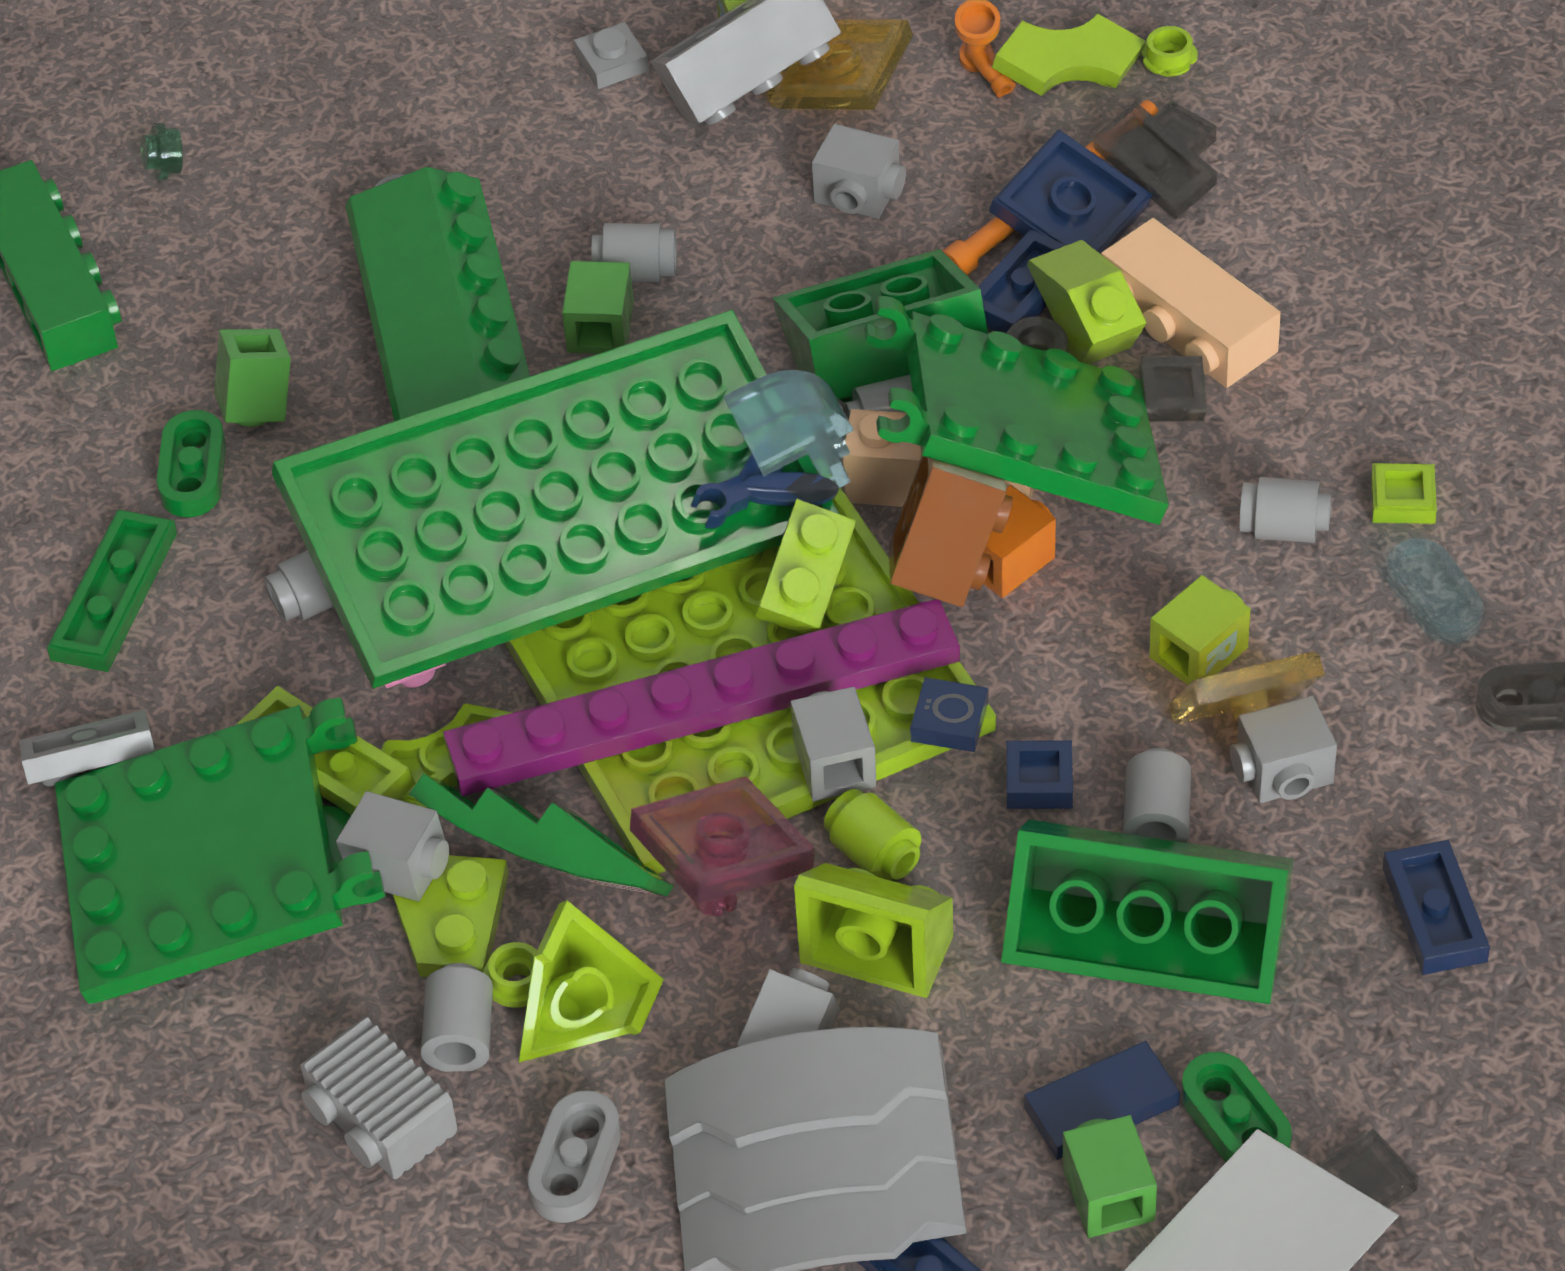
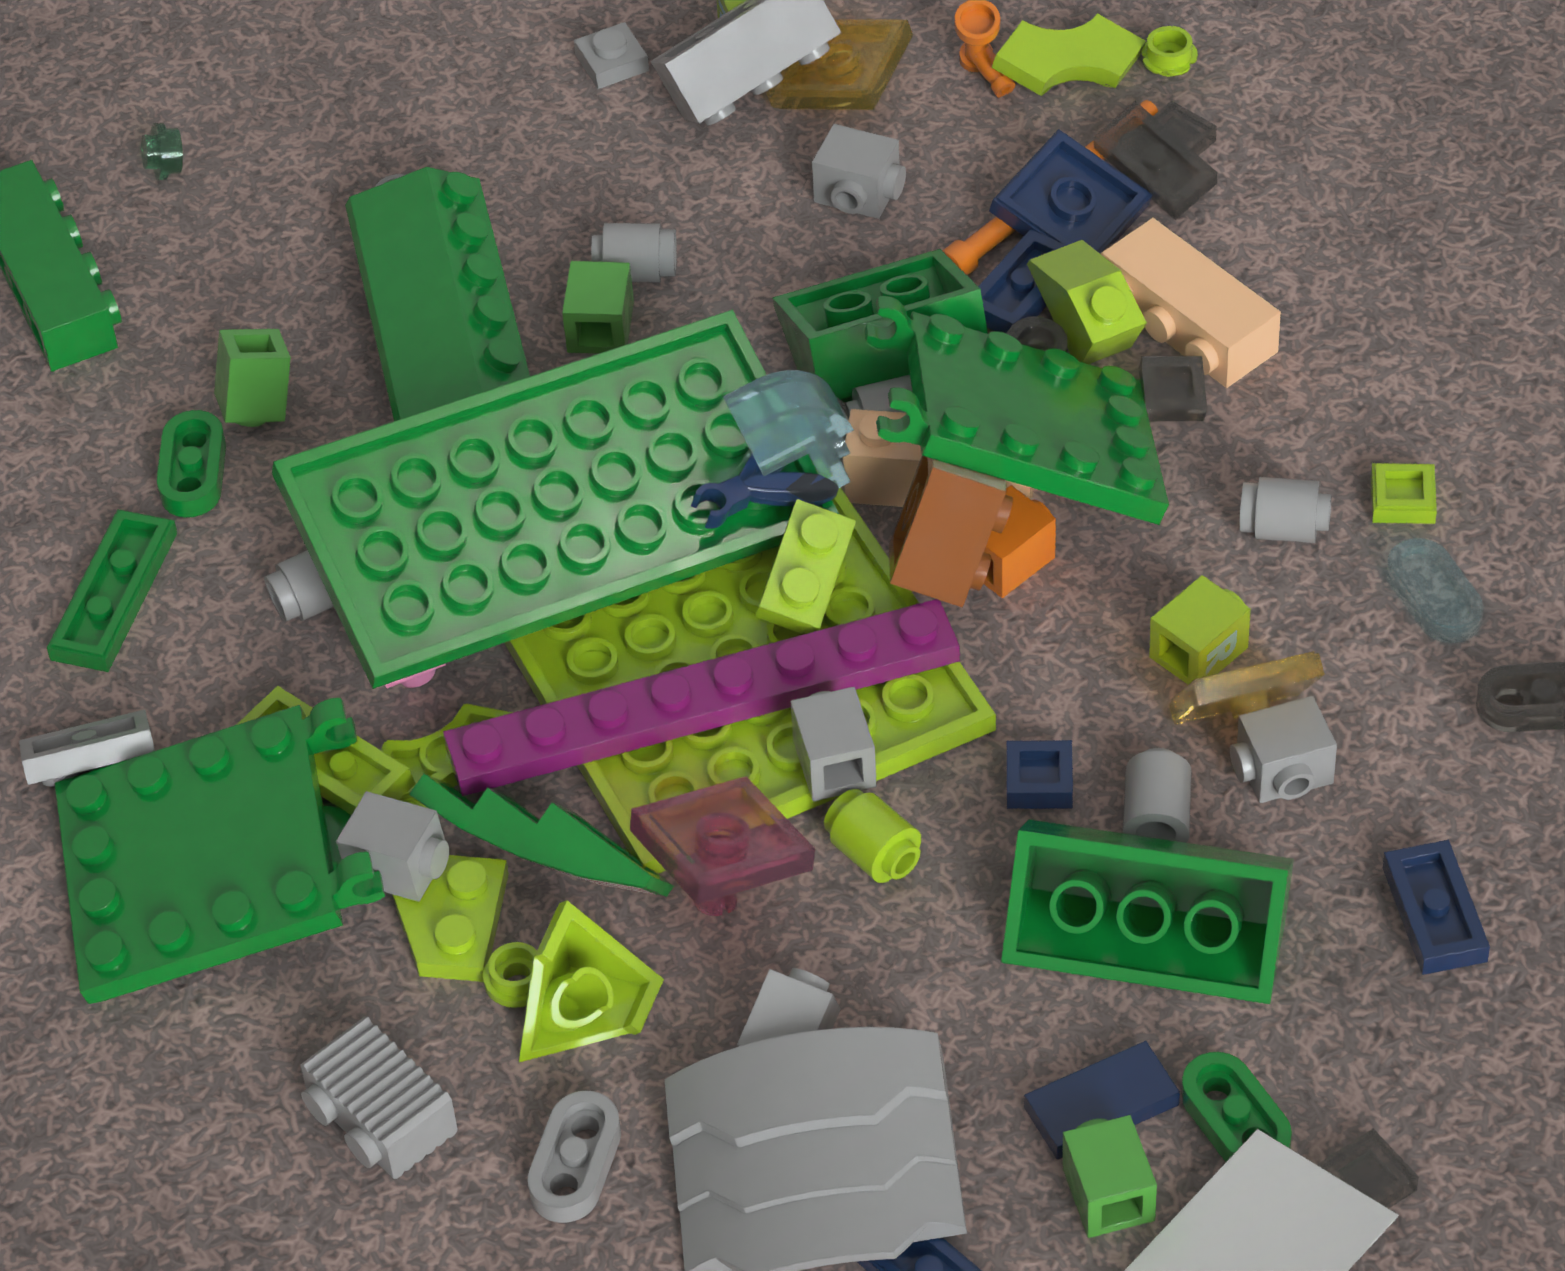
(457, 1018): light grey brick -> none
(872, 927): lime slope -> none
(949, 714): dark blue tile -> none

